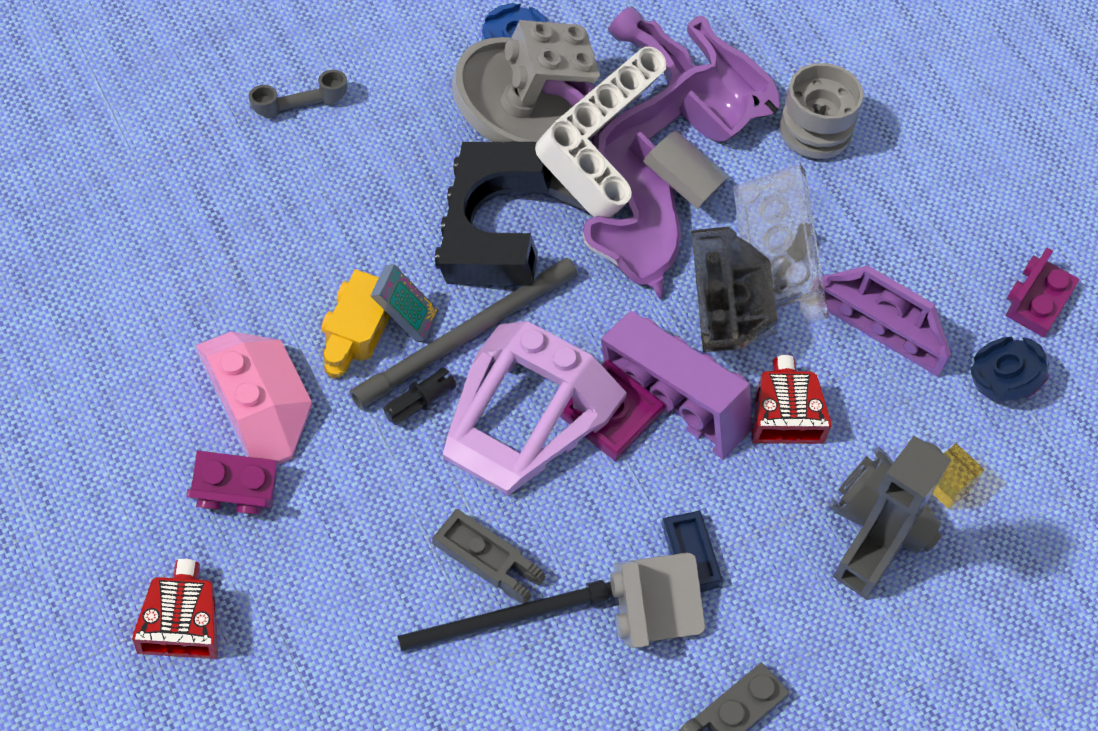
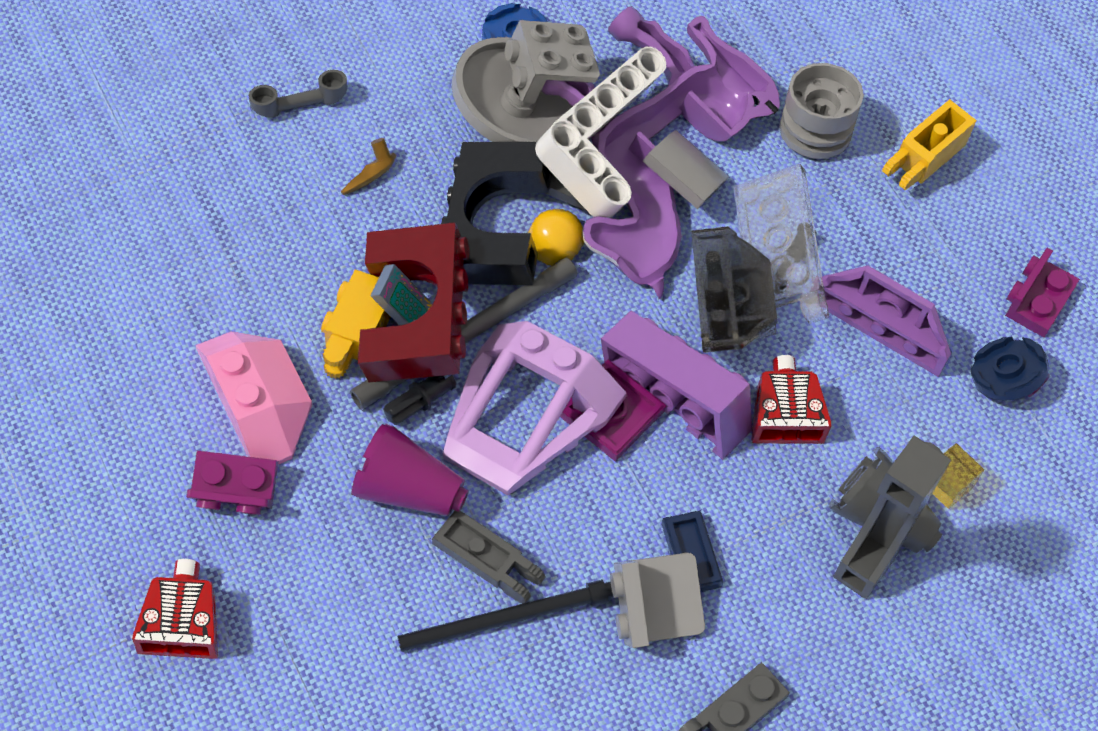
(375, 169): none -> pearl gold bar
(407, 476): none -> magenta cone
(434, 340): none -> dark red arch
(557, 235): none -> yellow hair
(931, 144): none -> yellow hinge

